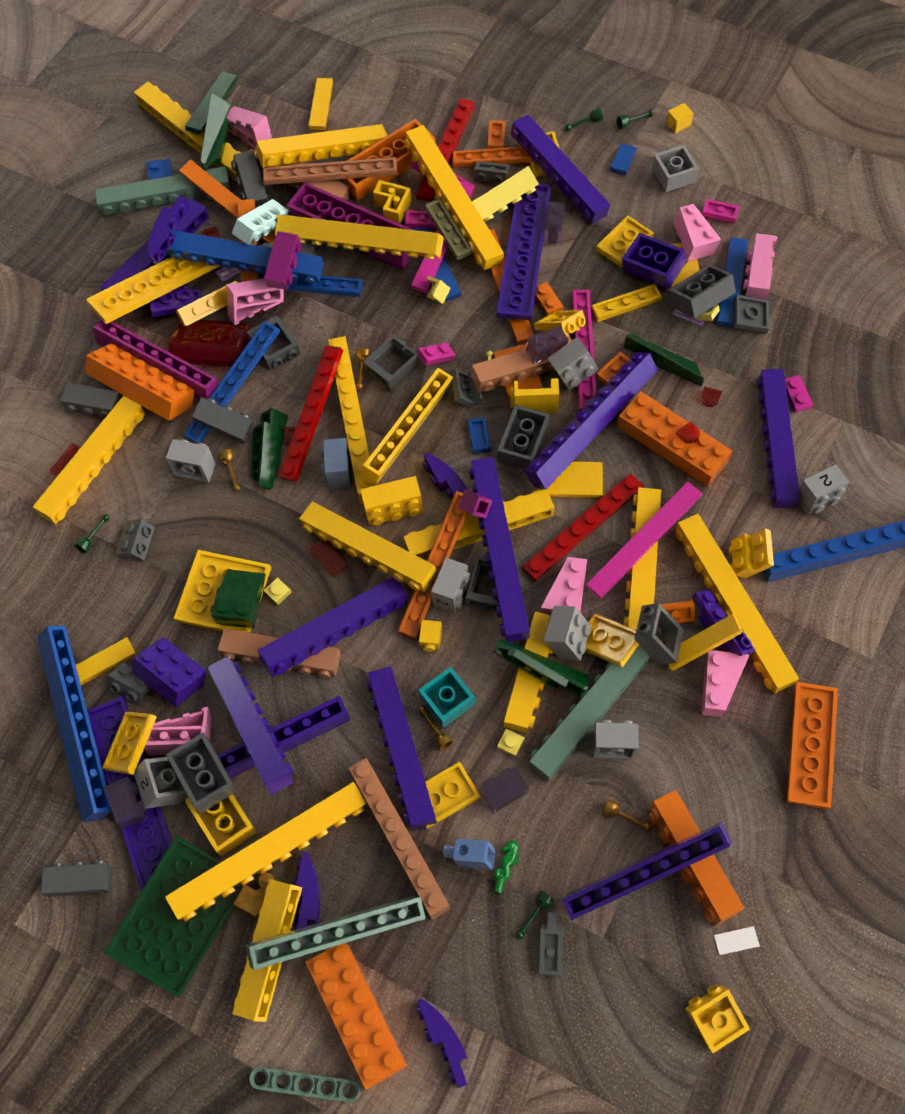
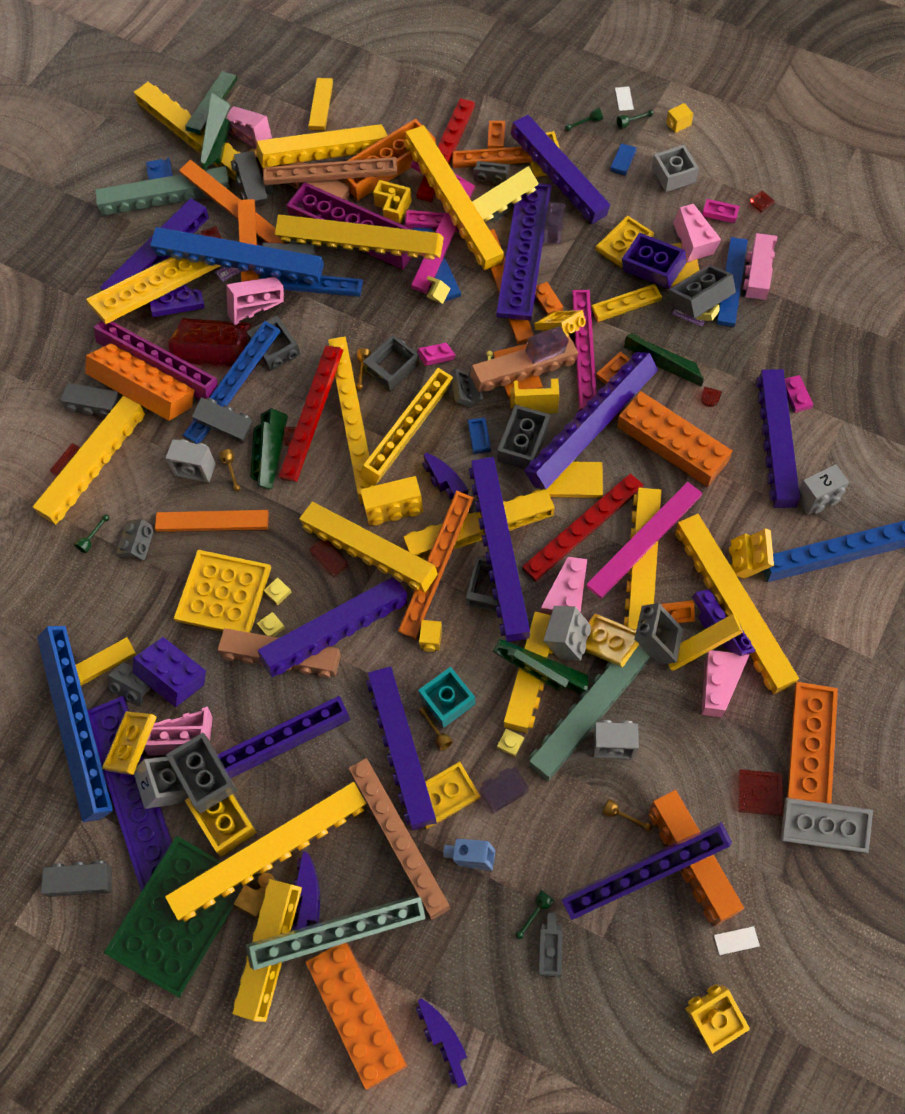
(125, 802): clear purple brick -> none
(166, 222): dark purple slope -> none
(203, 306): yellow plate -> none
(212, 520): none -> orange tile
(238, 598): dark green slope -> none
(251, 726): dark purple brick -> none
(258, 222): light aqua brick -> none
(271, 625): none -> light yellow plate
(282, 260): magenta brick -> none
(293, 1085): sand green beam -> none
(336, 464): sand blue brick -> none
(448, 229): olive plate -> none
(450, 585): light grey brick -> none
(475, 503): magenta brick -> none
(510, 858): green animal -> none
(573, 363): light grey brick -> none
(624, 98): none -> white sticker
(688, 433): clear red tile -> none
(751, 314): dark grey tile -> none
(760, 792): none -> clear red tile
(761, 201): none -> clear red tile
(826, 825): none -> light grey tile

